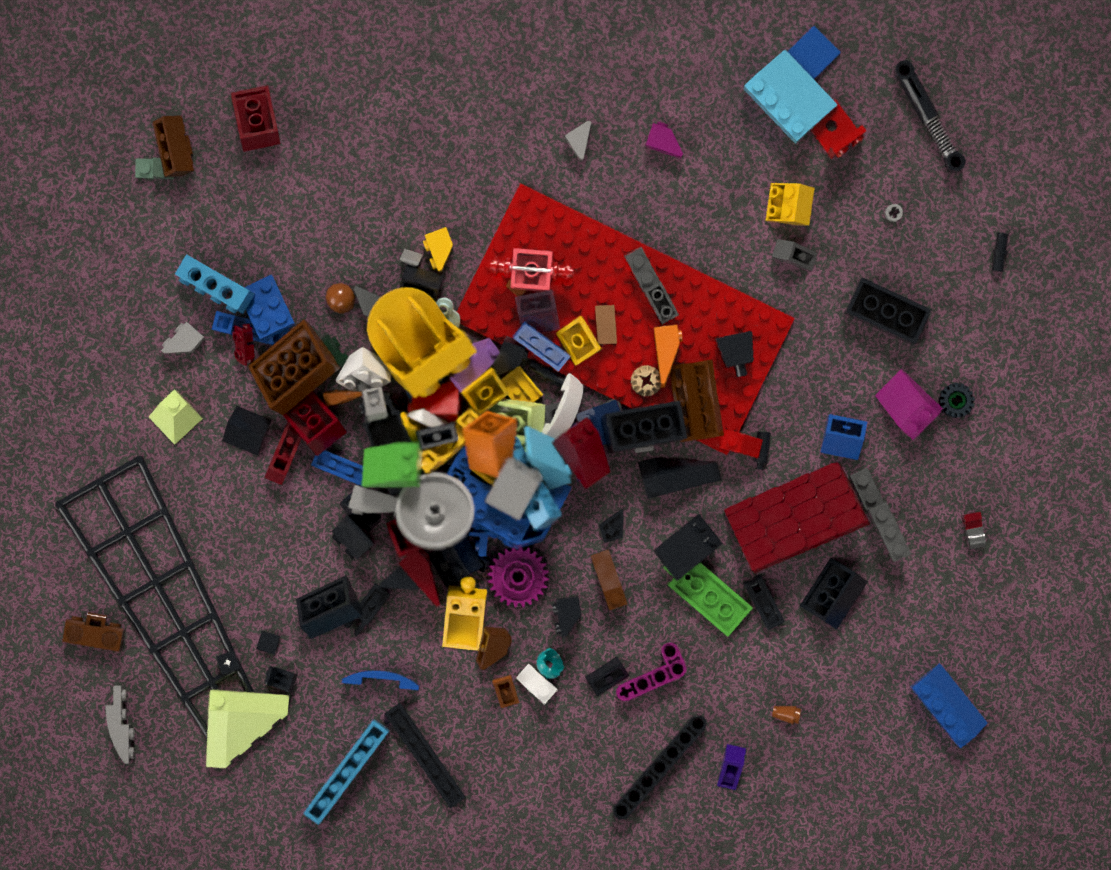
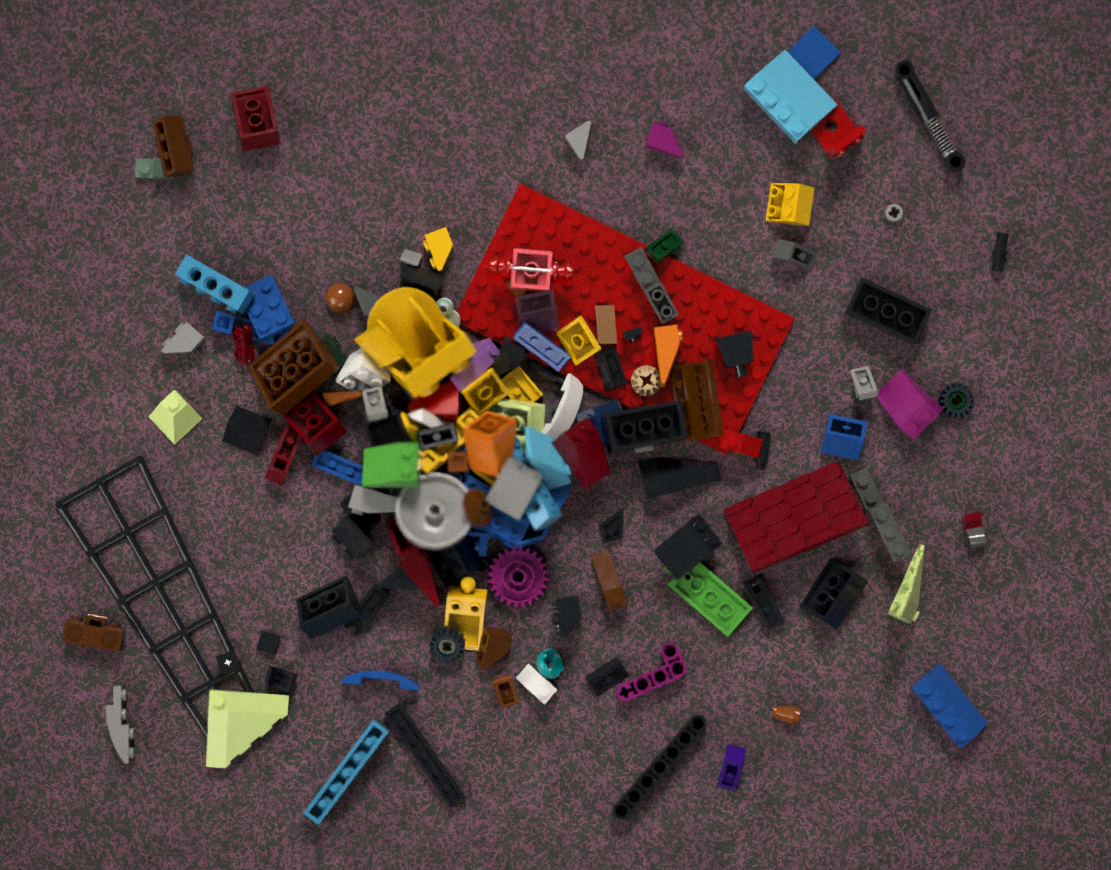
(379, 346): none -> yellow slope
(447, 635): none -> black bush
(457, 462): none -> dark orange tile
(477, 508): none -> reddish brown dish
(610, 369): none -> black slope
(633, 334): none -> black plate
(664, 246): none -> dark green plate
(863, 383): none -> light grey slope
(907, 598): none -> yellowish green slope

